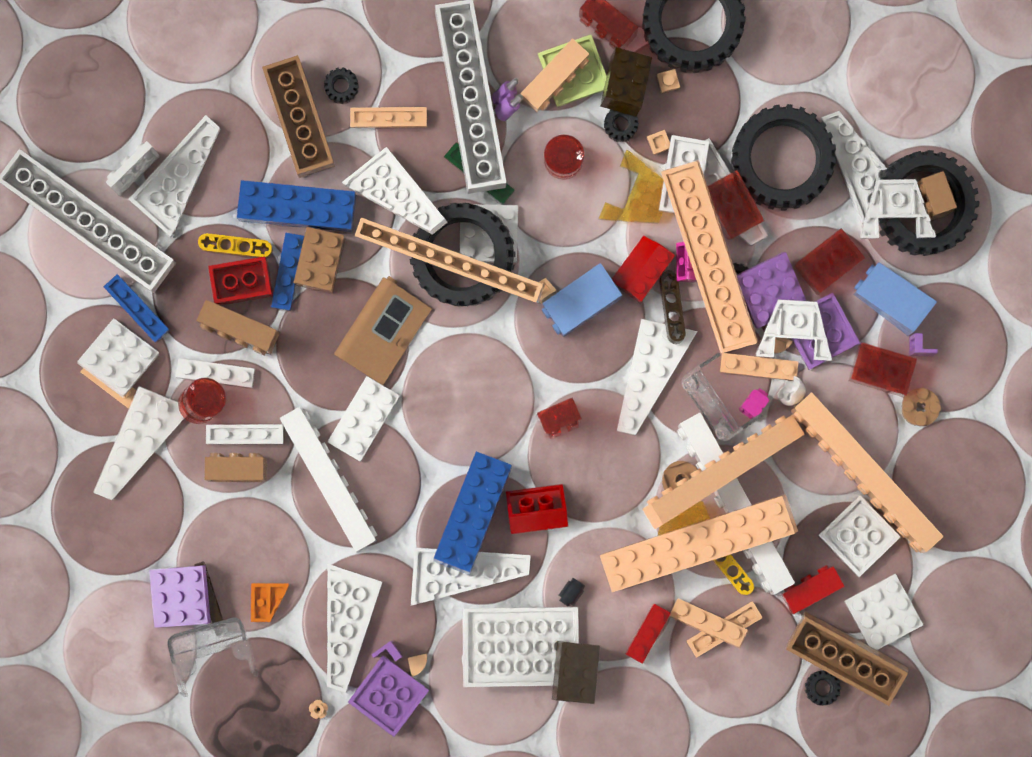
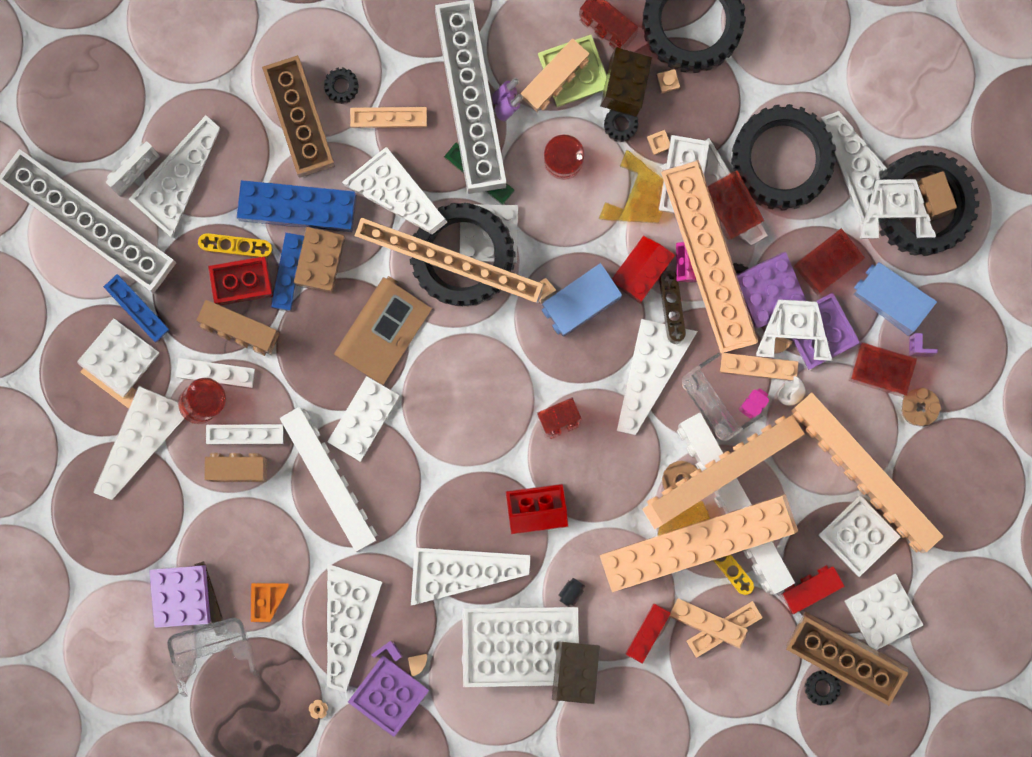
(472, 513): blue brick -> none

